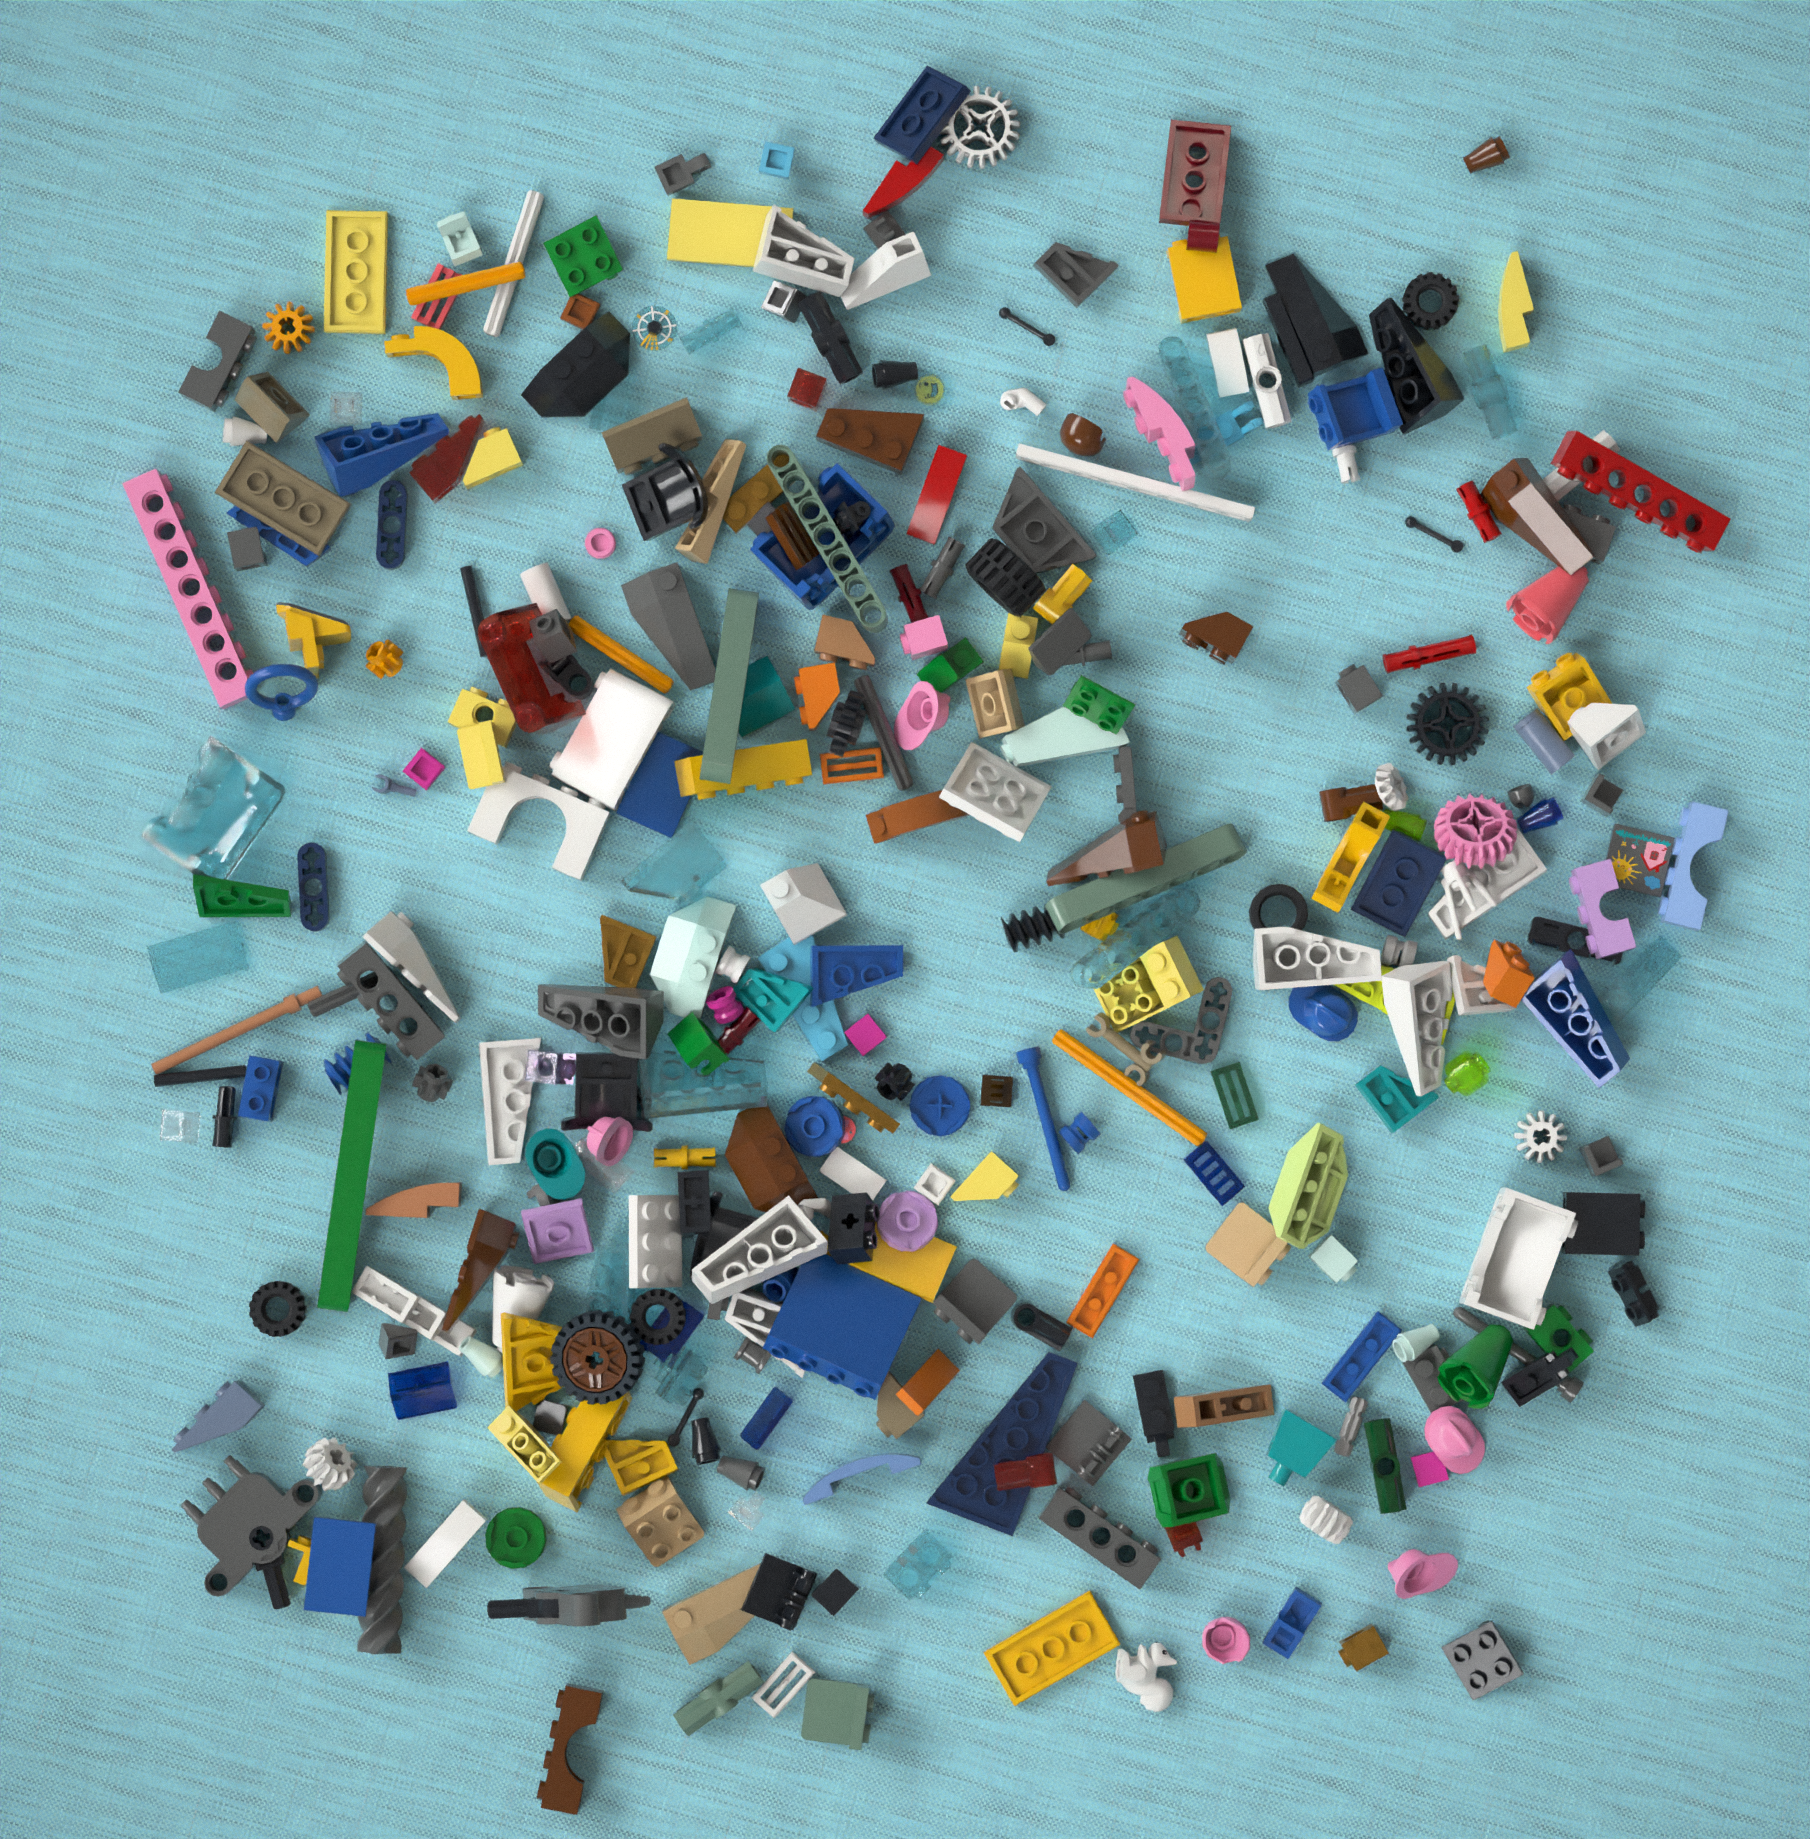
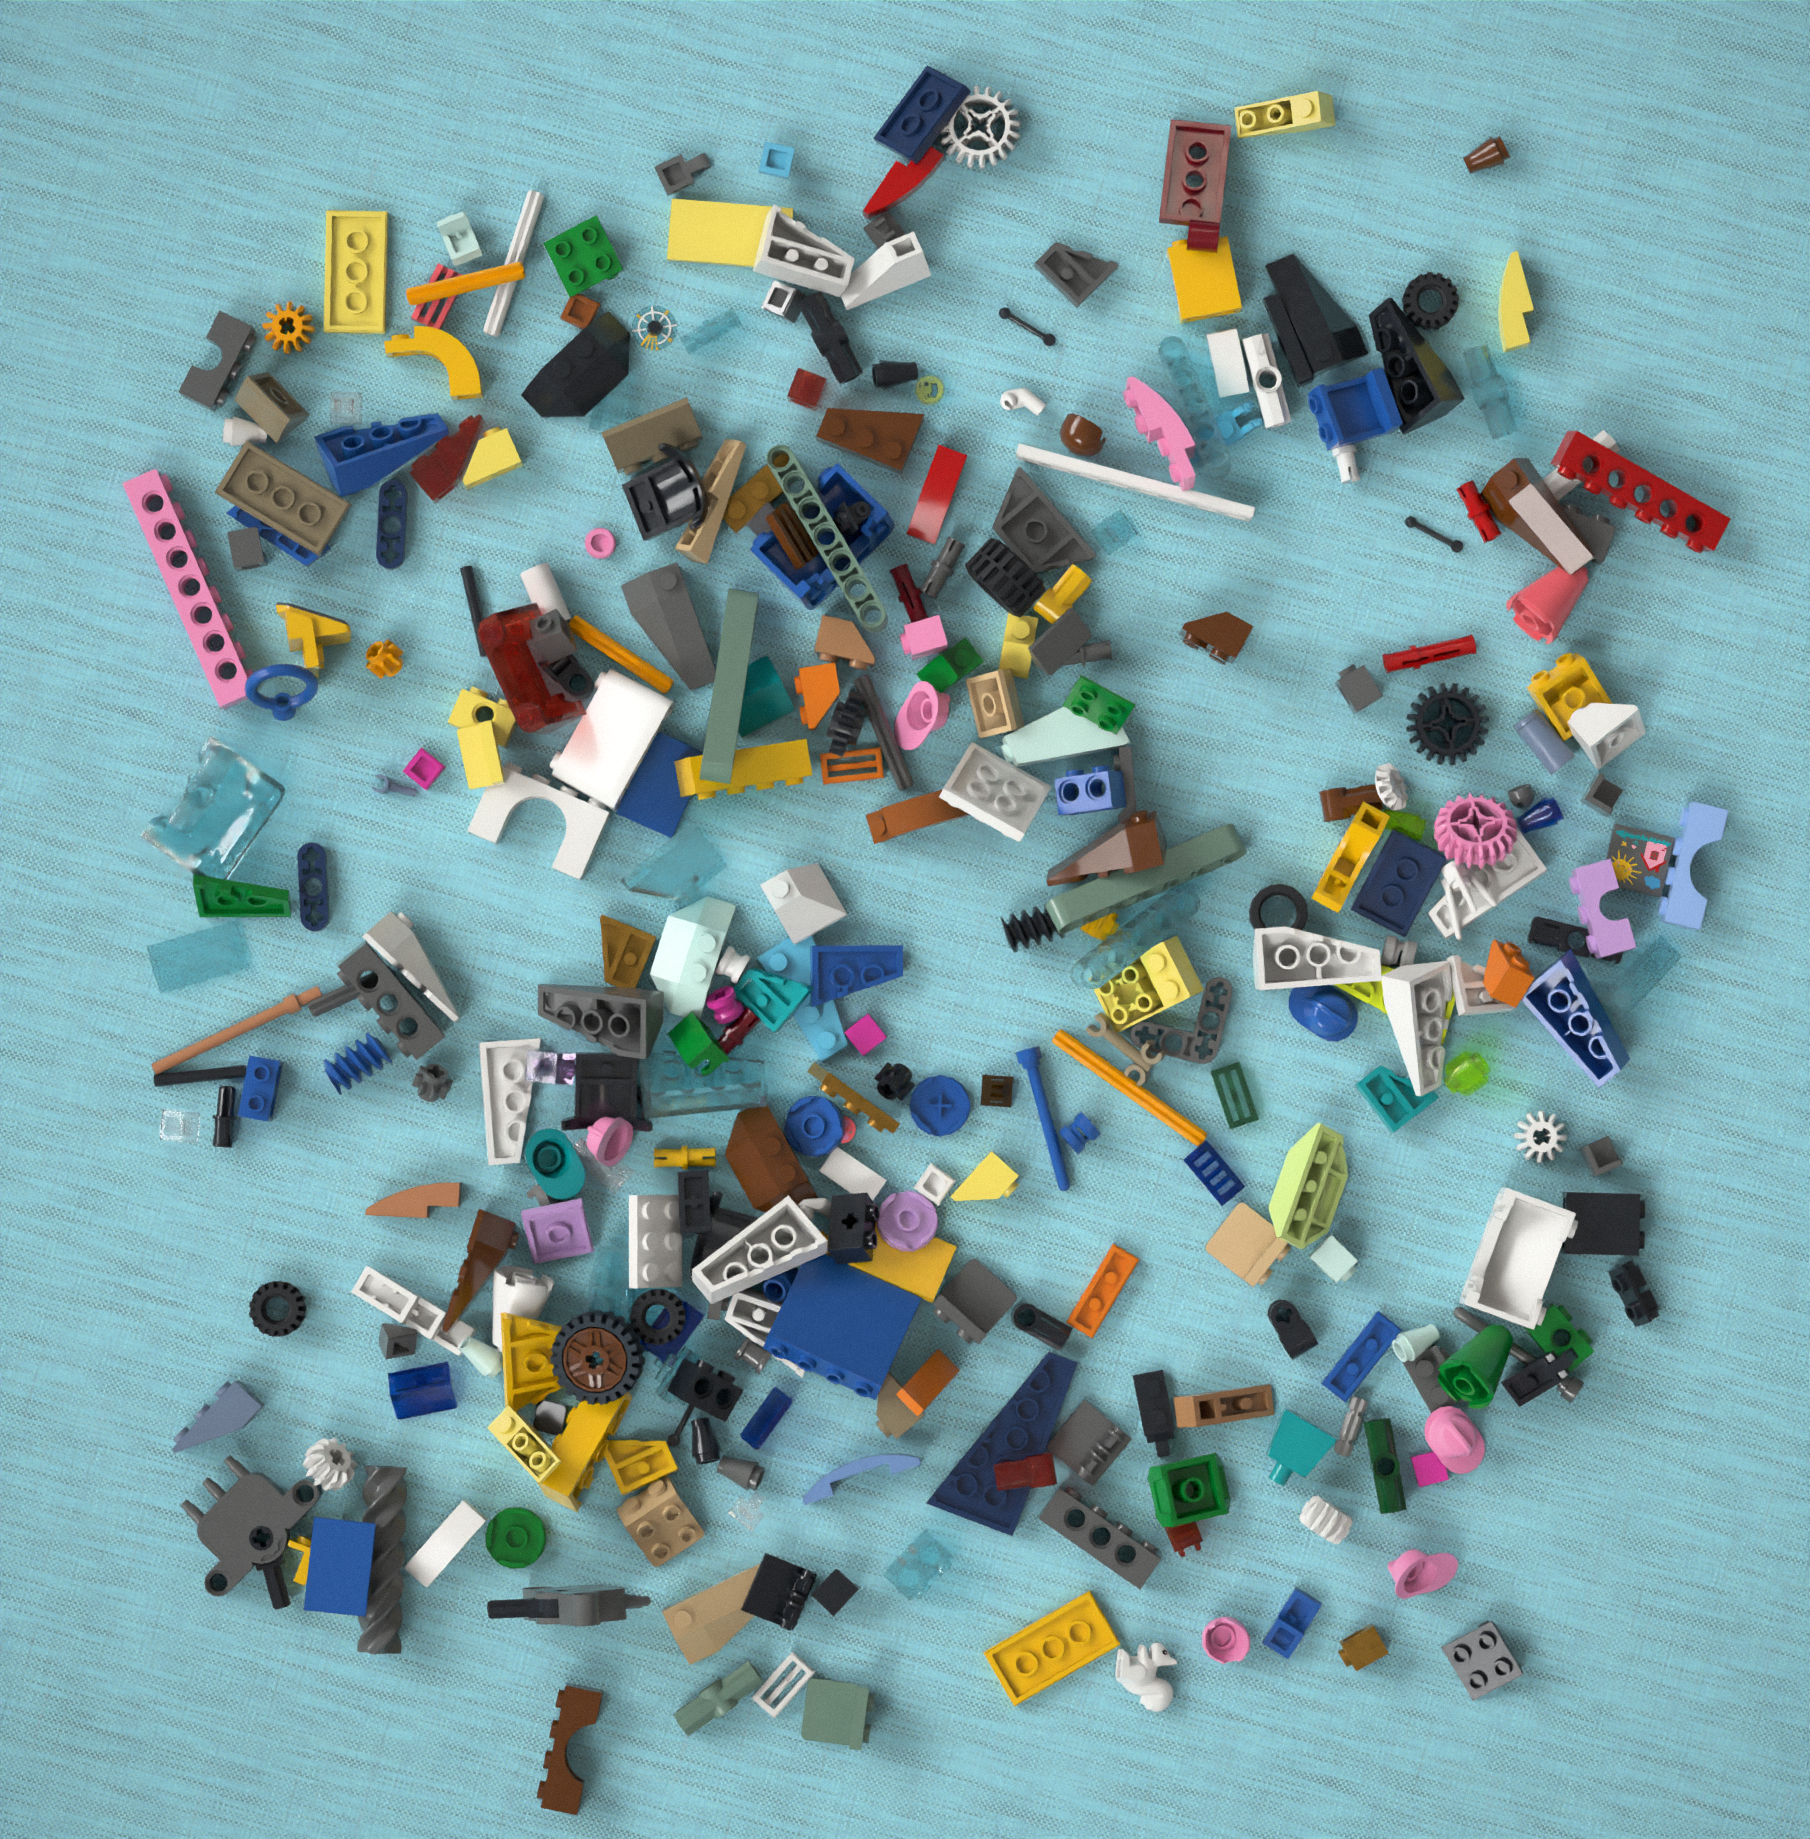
(351, 1175): green beam -> none
(705, 1389): none -> black brick
(1090, 793): none -> brick
(1285, 115): none -> light yellow slope
(1293, 1332): none -> black piece

